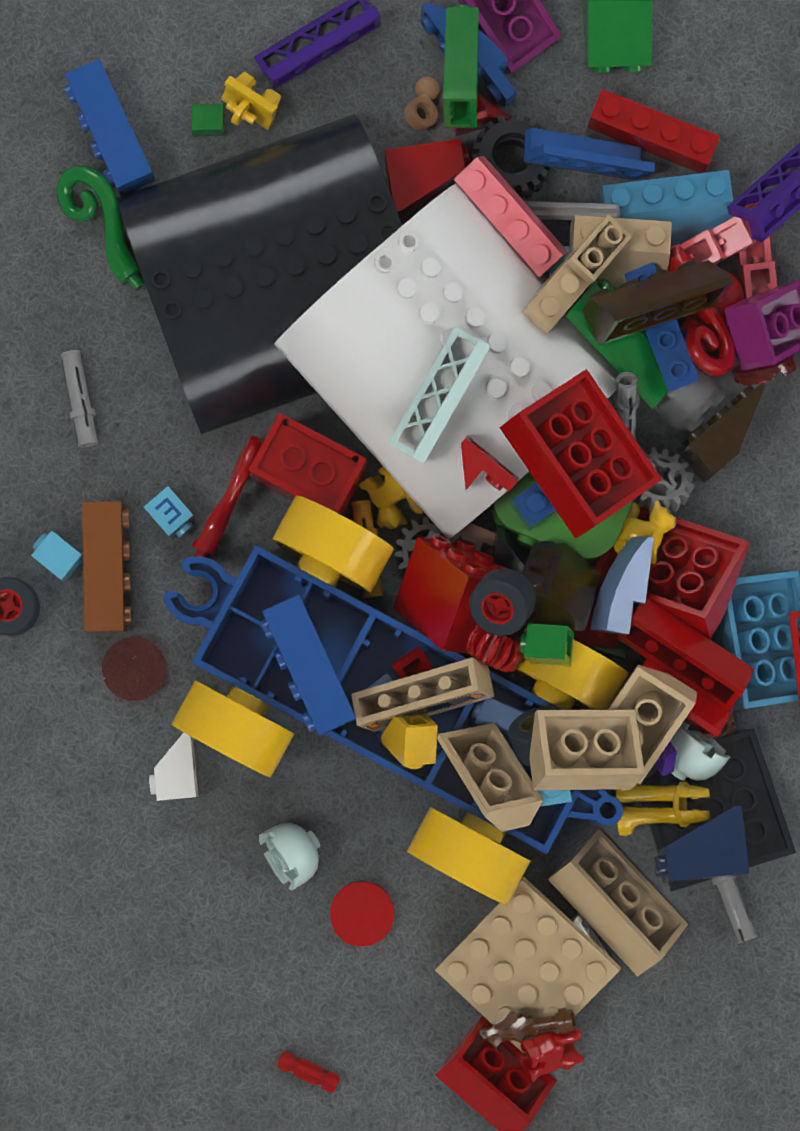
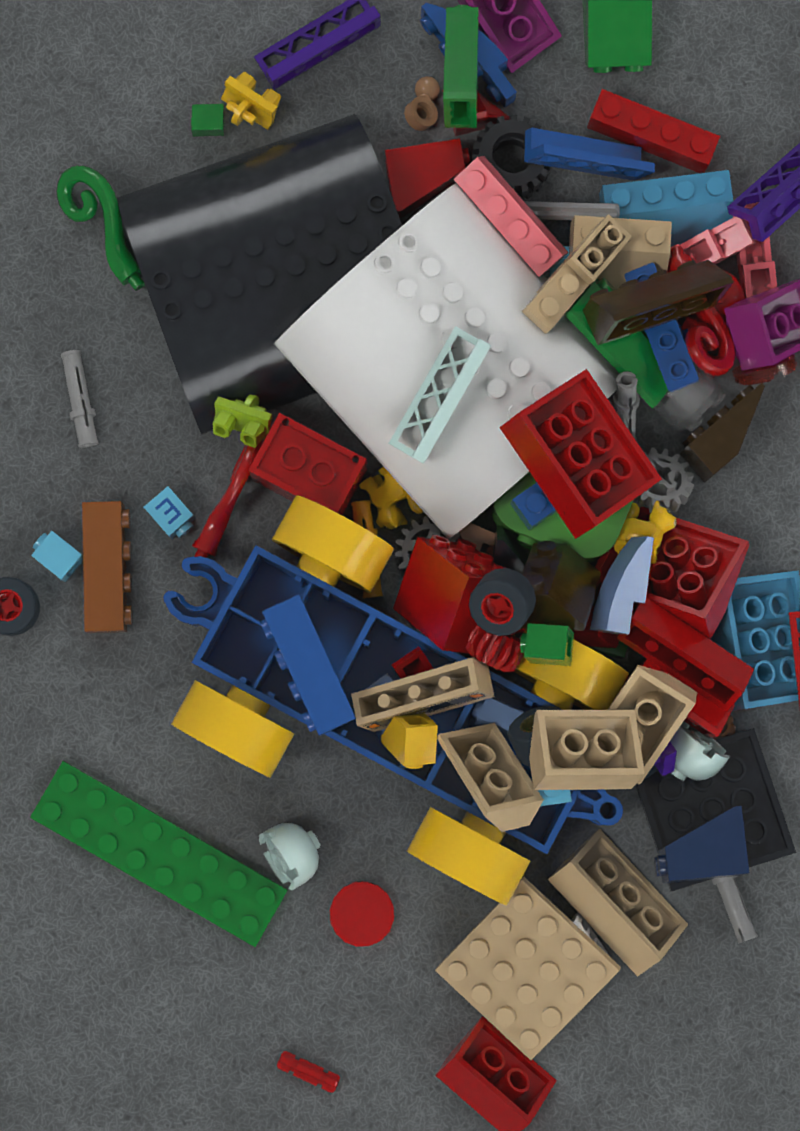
(109, 126): blue brick -> none
(131, 677): clear red tile -> none
(159, 853): none -> green plate
(176, 772): white slope -> none
(244, 417): none -> lime hips
(478, 459): red slope -> none
(520, 1026): reddish brown piece -> none
(549, 1052): red animal -> none
(676, 815): yellow piece -> none

